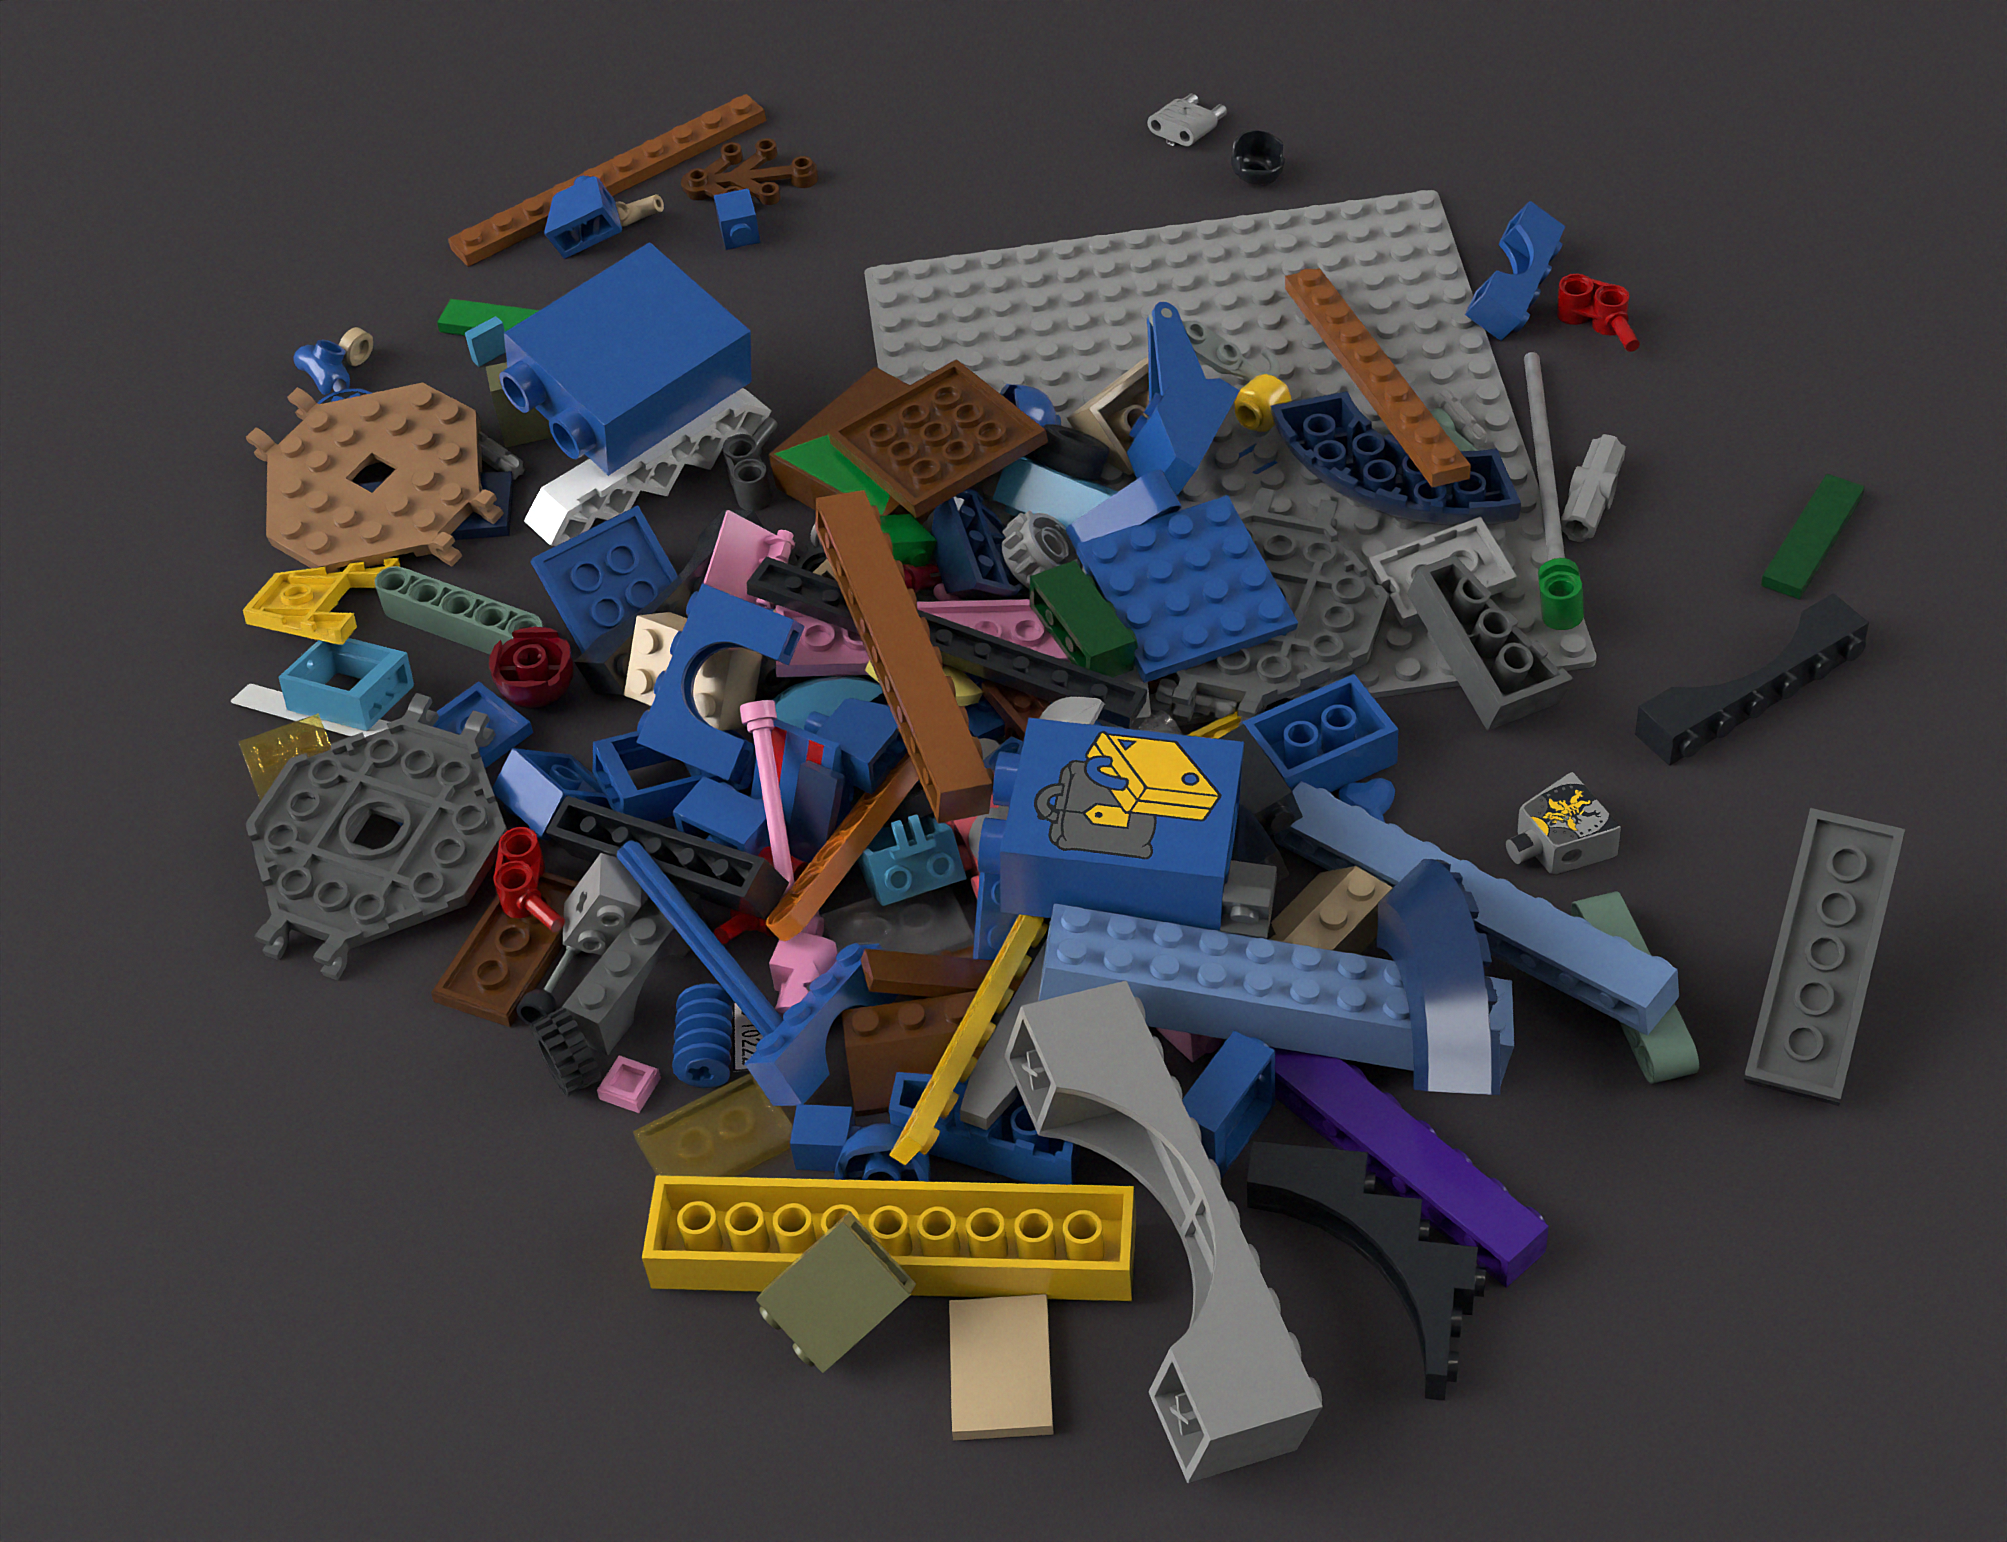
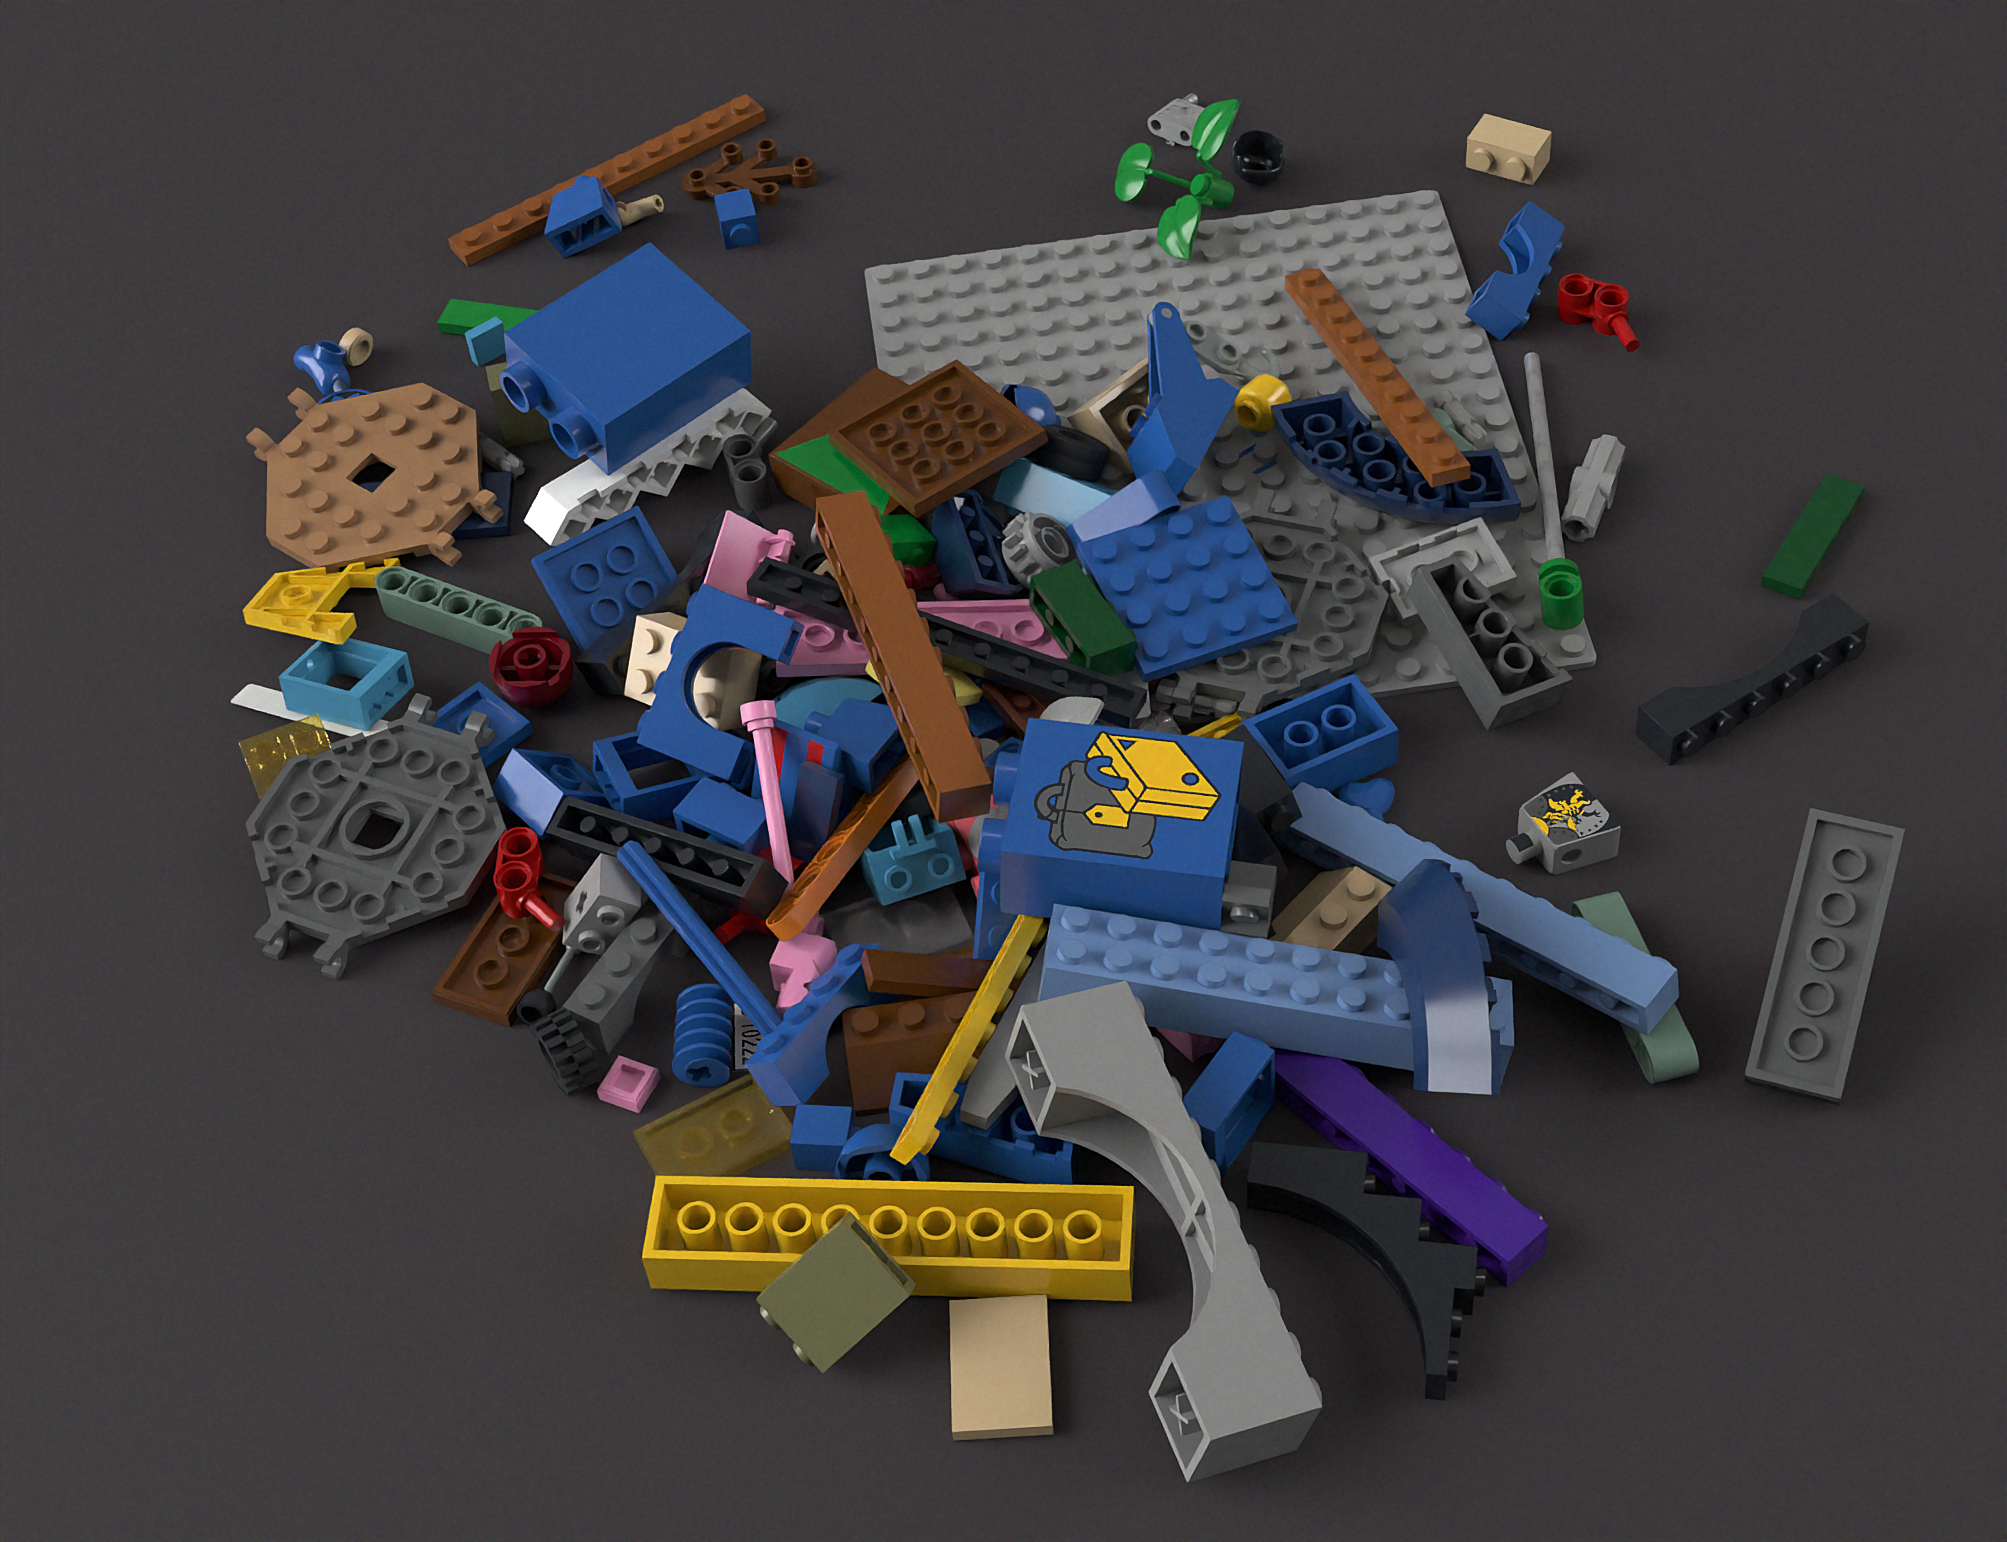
(1180, 222): none -> green plant
(1508, 149): none -> tan brick

